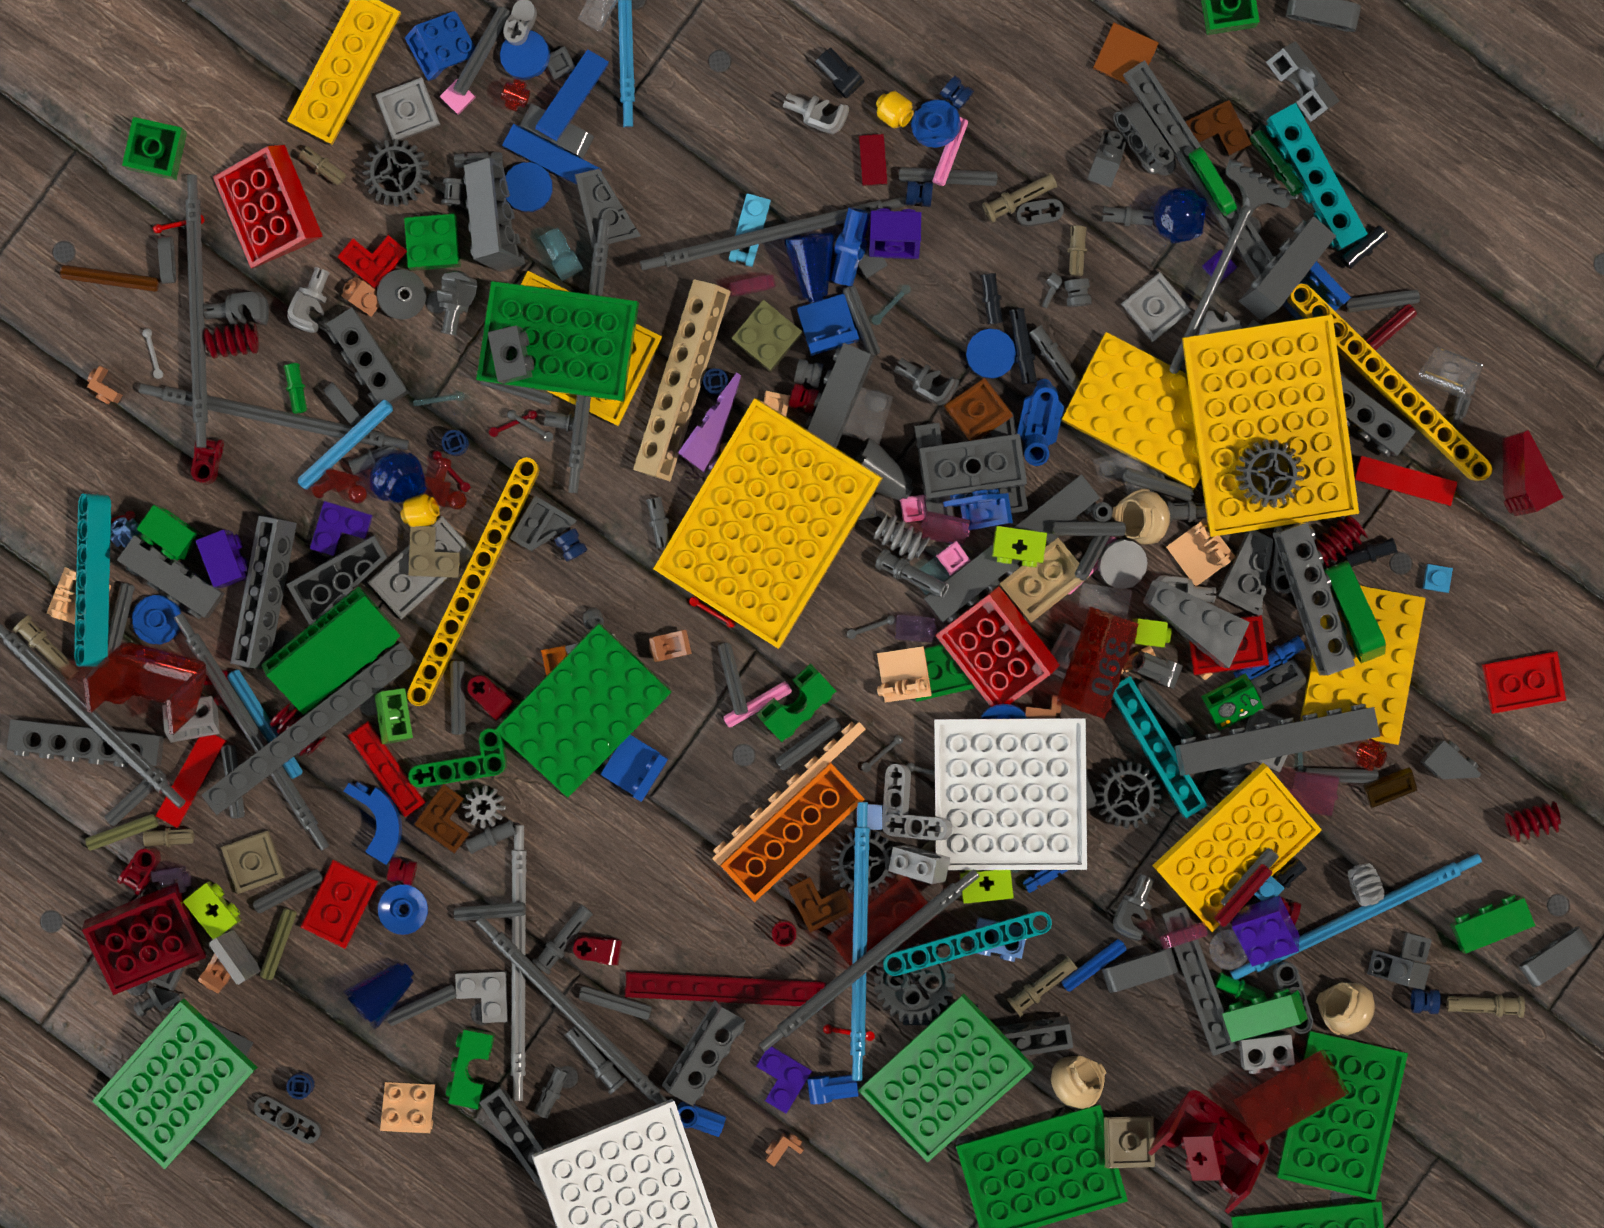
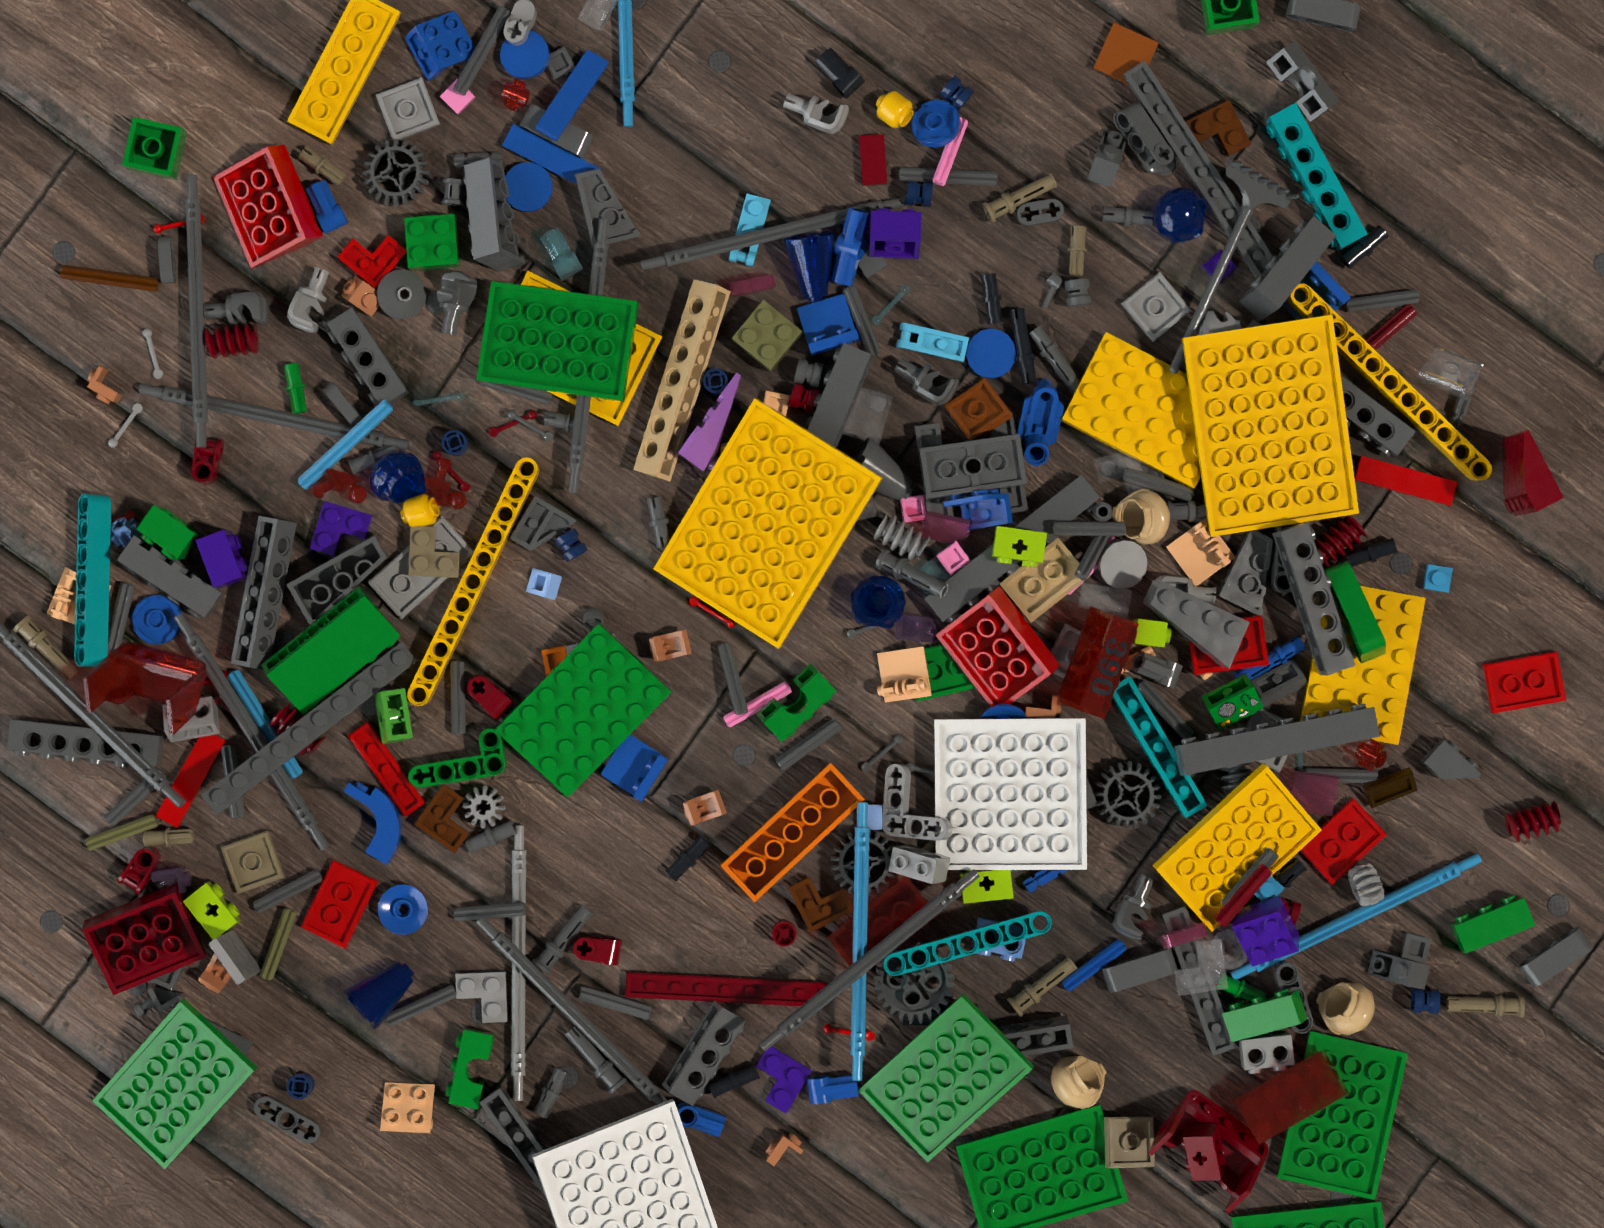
(137, 409): none -> light grey hinge
(328, 211): none -> blue piece
(402, 871): dark red wheel -> none
(501, 342): dark grey brick -> none
(543, 584): none -> light blue slope
(688, 858): none -> black pin
(704, 807): none -> nougat bracket
(734, 1081): none -> black pin
(780, 798): light nougat plate -> none
(888, 596): none -> clear blue helmet
(933, 342): none -> medium azure plate
(1209, 974): none -> clear plate
(1212, 181): green beam -> none
(1267, 484): dark grey gear -> none
(1282, 170): dark green pin -> none
(1343, 841): none -> red tile

